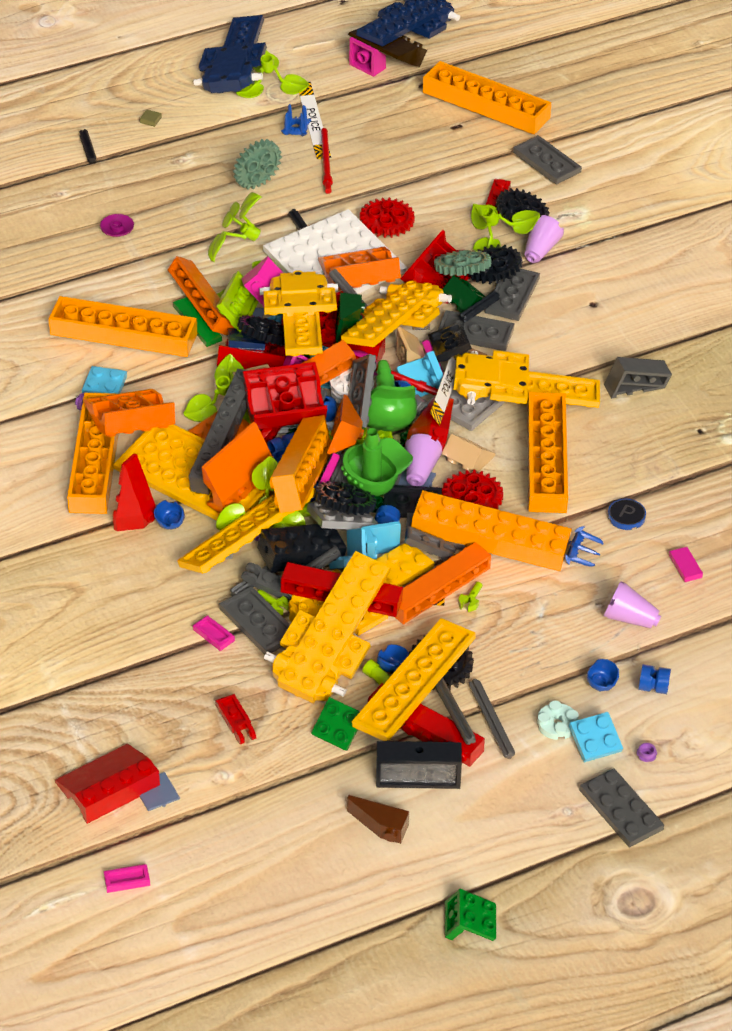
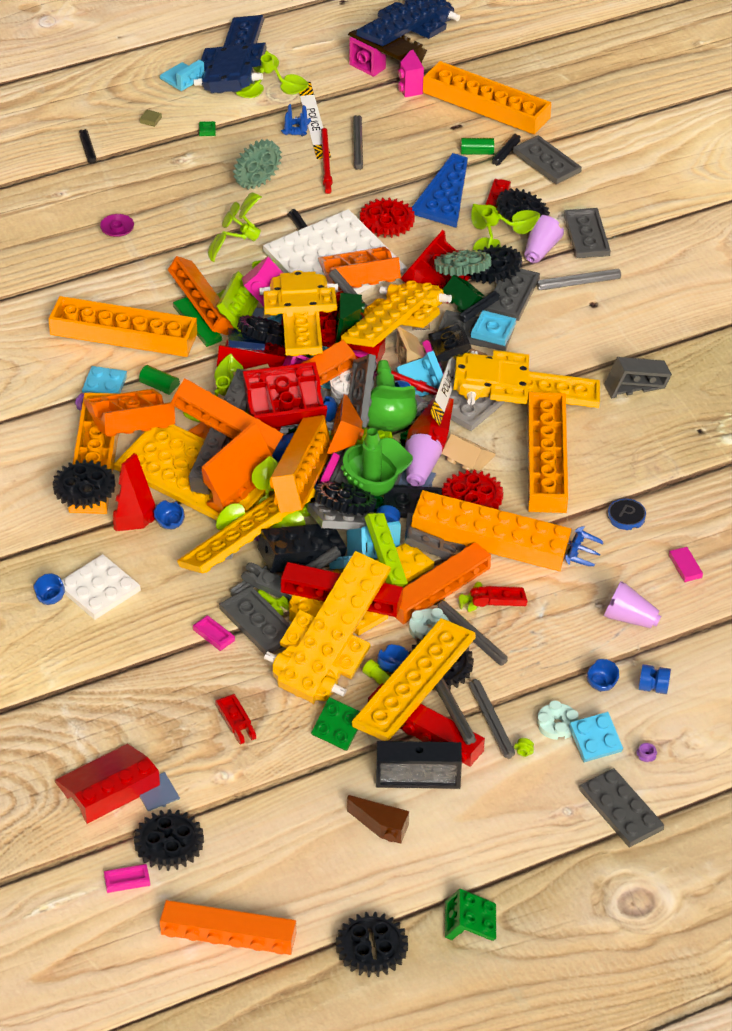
(49, 589): none -> blue hair
(84, 484): none -> black gear
(99, 586): none -> white plate
(158, 379): none -> green brick
(169, 839): none -> black gear
(182, 75): none -> medium azure bracket
(207, 128): none -> green tile
(219, 413): none -> orange brick
(228, 927): none -> orange brick
(358, 142): none -> dark grey axle
(385, 548): none -> lime plate
(392, 941): none -> black gear
(411, 75): none -> dark pink slope
(420, 620): none -> light aqua plate
(444, 194): none -> blue wing
(477, 146): none -> green brick
(480, 640): none -> dark grey axle
(493, 328): none -> medium azure plate
(499, 596): none -> red hinge
(506, 149): none -> black axle
(524, 747): none -> lime plate
(579, 279): none -> axle
(587, 233): none -> dark grey plate

